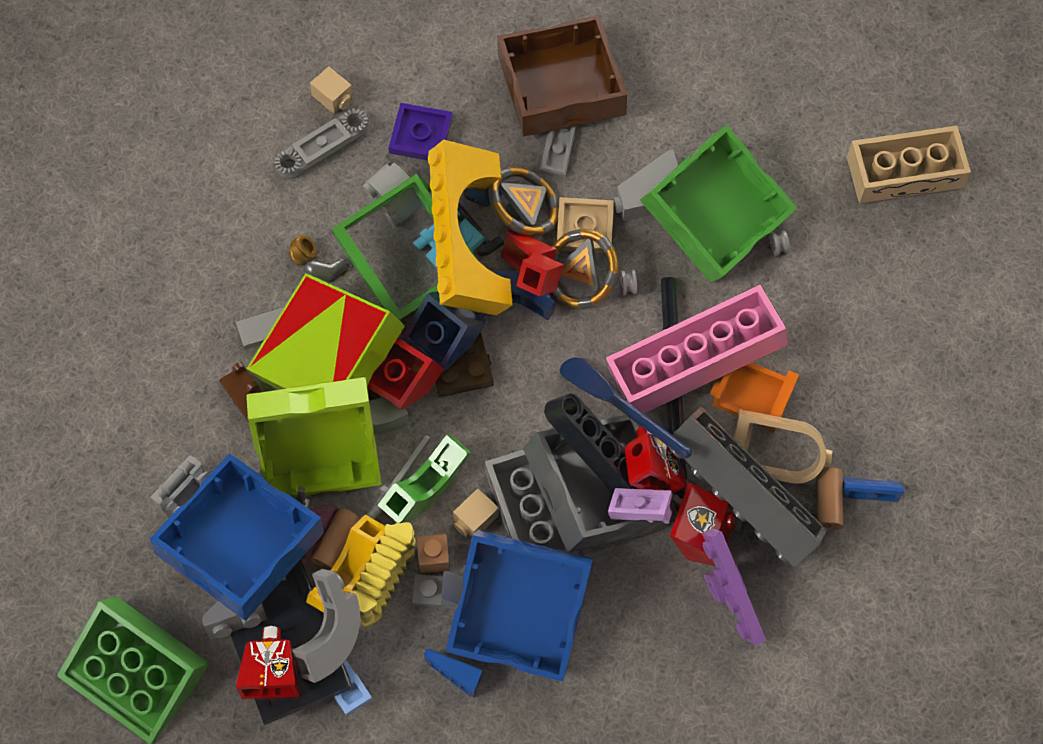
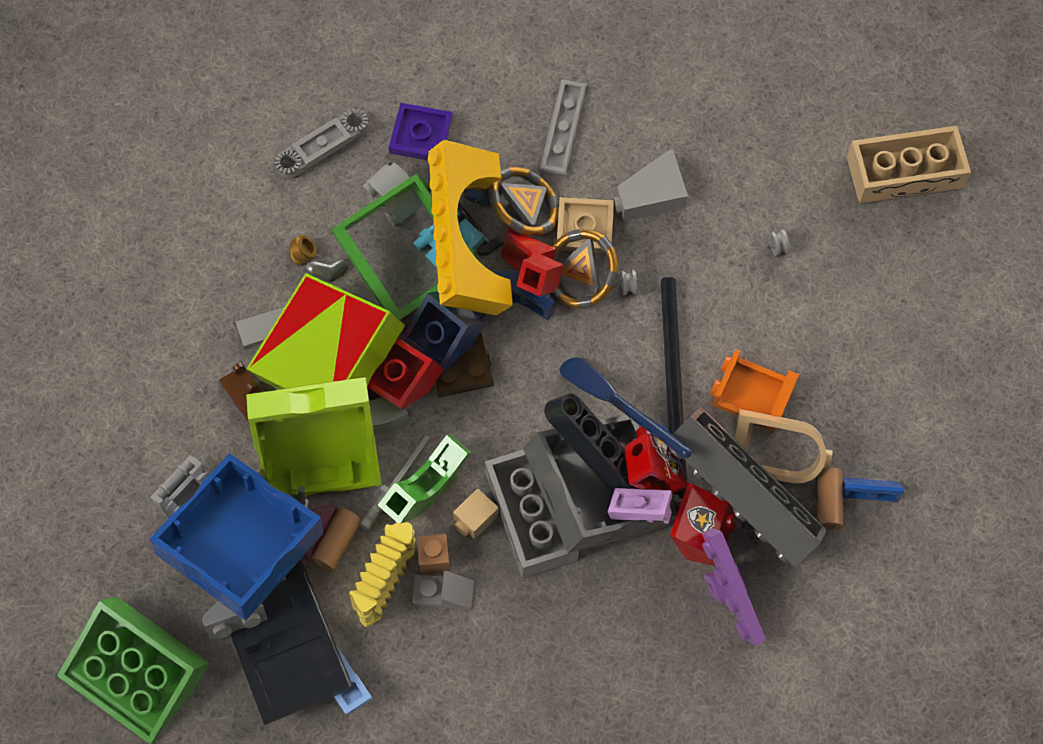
(268, 668): red torso -> none
(332, 90): tan brick -> none
(338, 631): light grey arch -> none
(353, 557): yellow arch -> none
(459, 673): blue slope -> none
(519, 605): blue tile -> none
(561, 75): reddish brown tile -> none
(698, 350): bright pink brick -> none
(718, 204): bright green tile -> none

